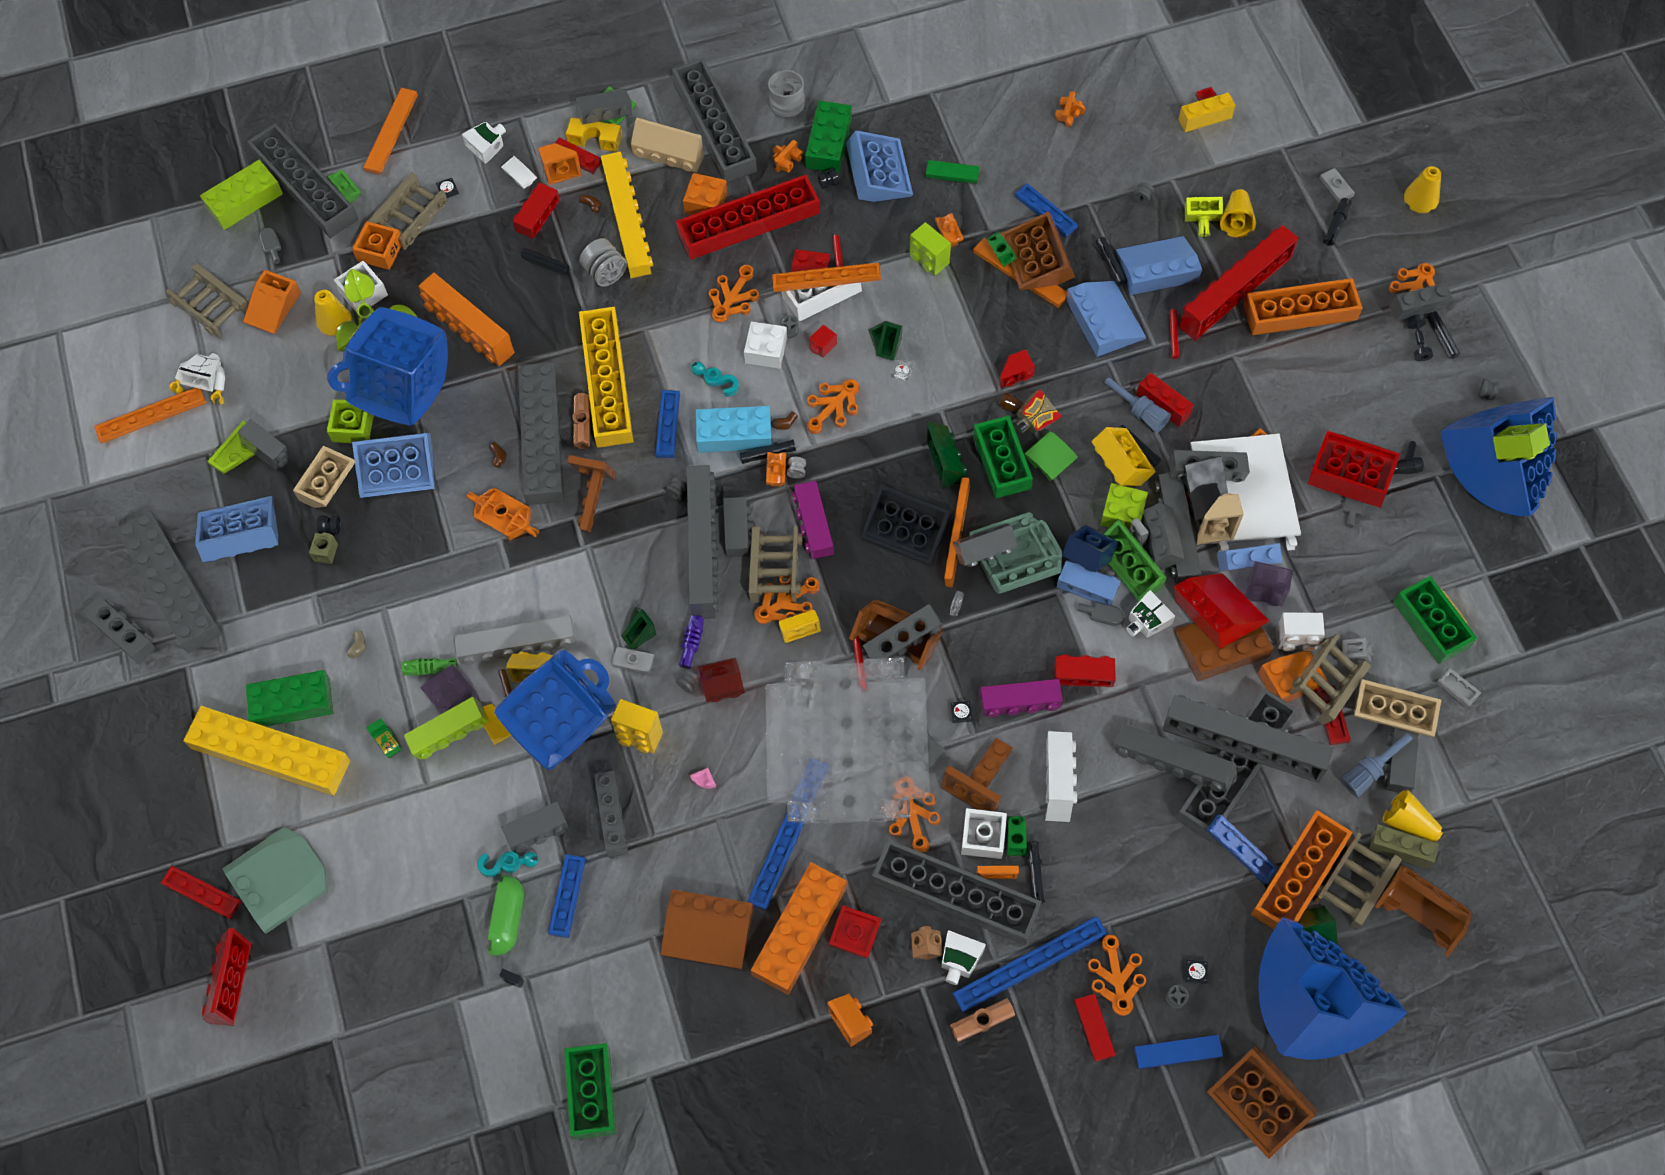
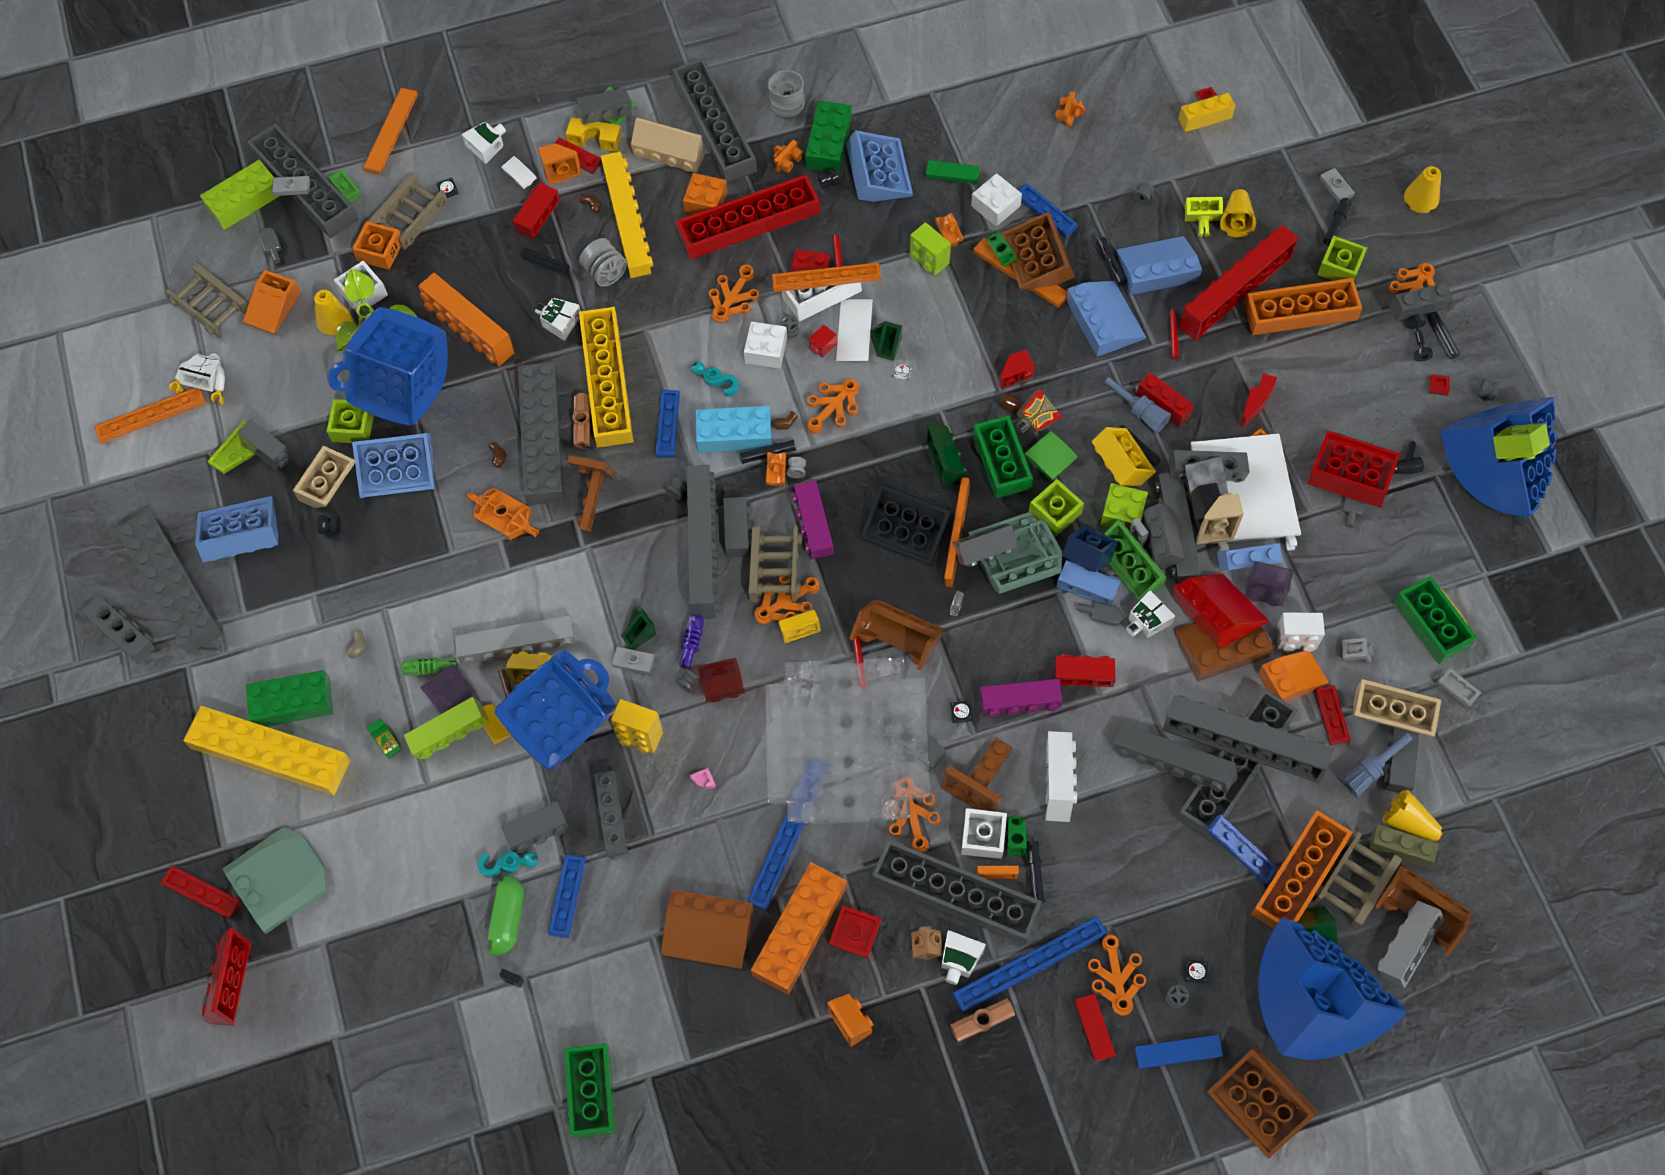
(291, 185): none -> light grey plate
(323, 555): olive brick -> none
(558, 316): none -> white torso
(854, 330): none -> white sticker
(926, 614): dark grey brick -> none
(996, 199): none -> white brick
(1056, 507): none -> lime brick
(1258, 398): none -> red slope
(1342, 260): none -> lime brick
(1347, 684): dark tan fence -> none
(1410, 944): none -> light grey brick
(1439, 385): none -> red tile

